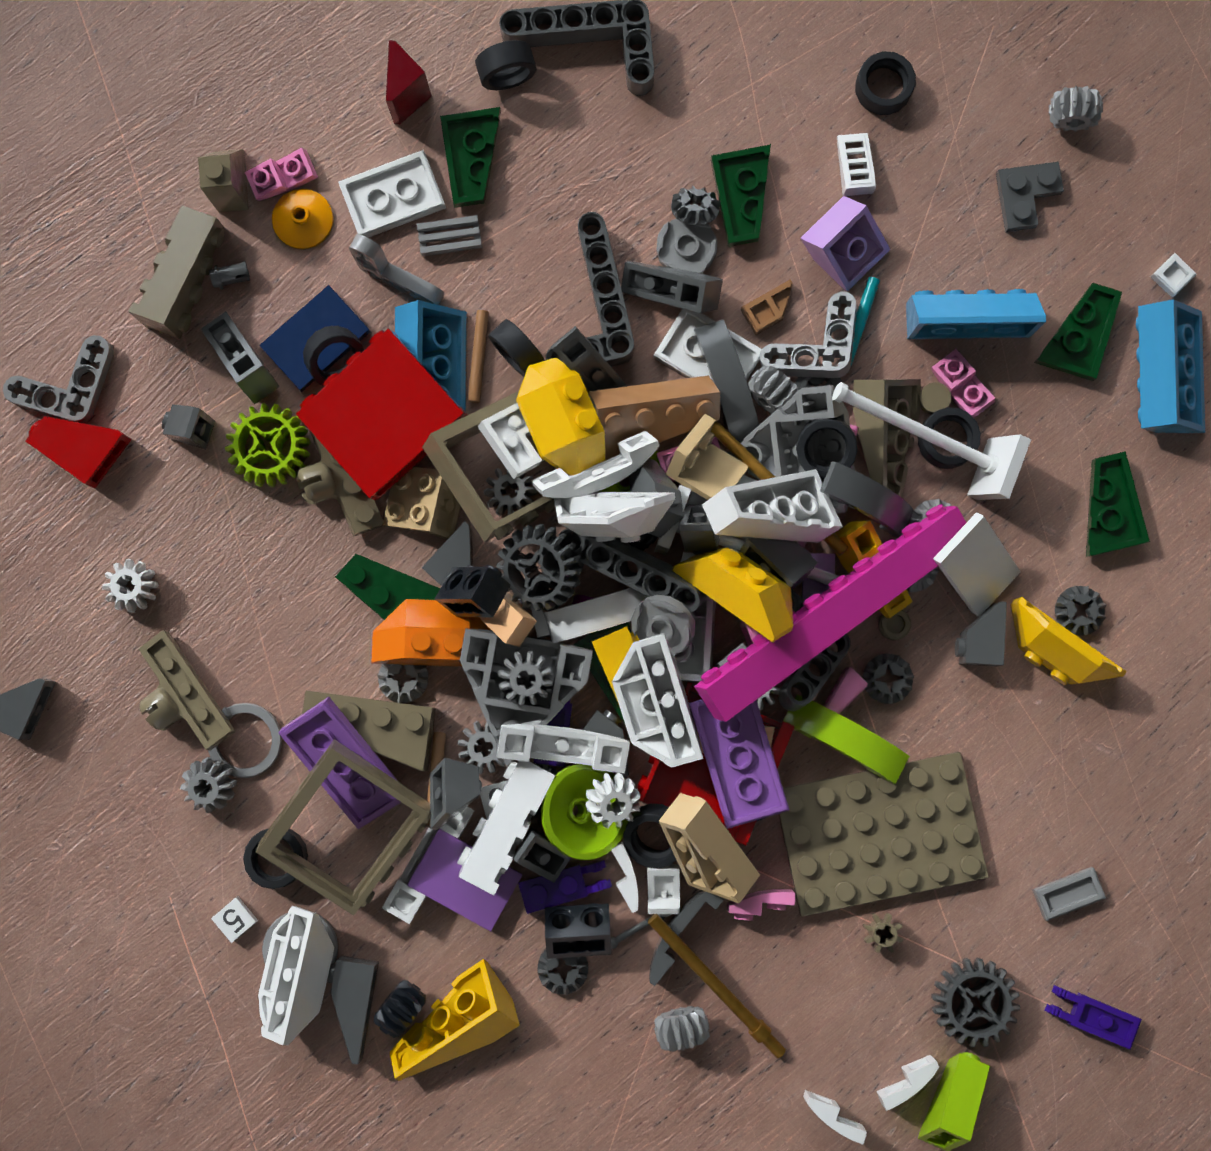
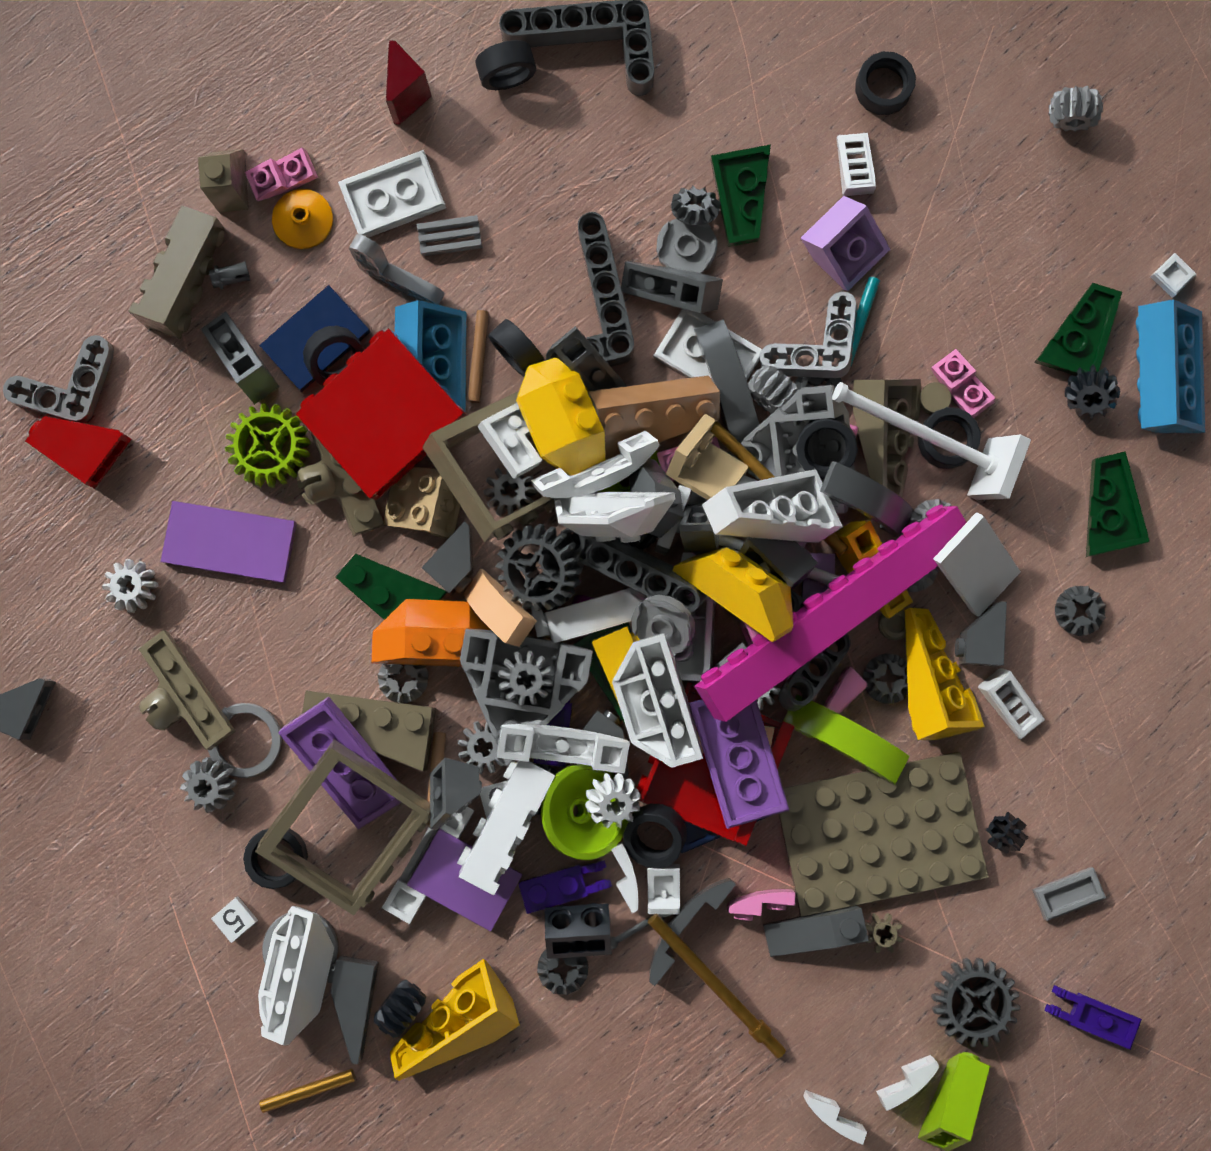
(188, 426): dark grey slope -> none
(228, 541): none -> medium lavender tile
(307, 1090): none -> pearl gold bar
(469, 153): dark green wing -> none
(473, 591): black brick -> none
(540, 855): dark grey slope -> none
(682, 1028): light grey gear -> none
(706, 849): tan wedge -> none
(767, 308): medium nougat tile -> none
(816, 931): none -> dark grey slope
(935, 693): none -> yellow wedge
(973, 315): dark azure slope -> none
(996, 681): none -> white slope
(1007, 833): none -> black gear
(1018, 189): dark grey plate -> none
(1058, 648): yellow wedge -> none
(1092, 391): none -> black gear

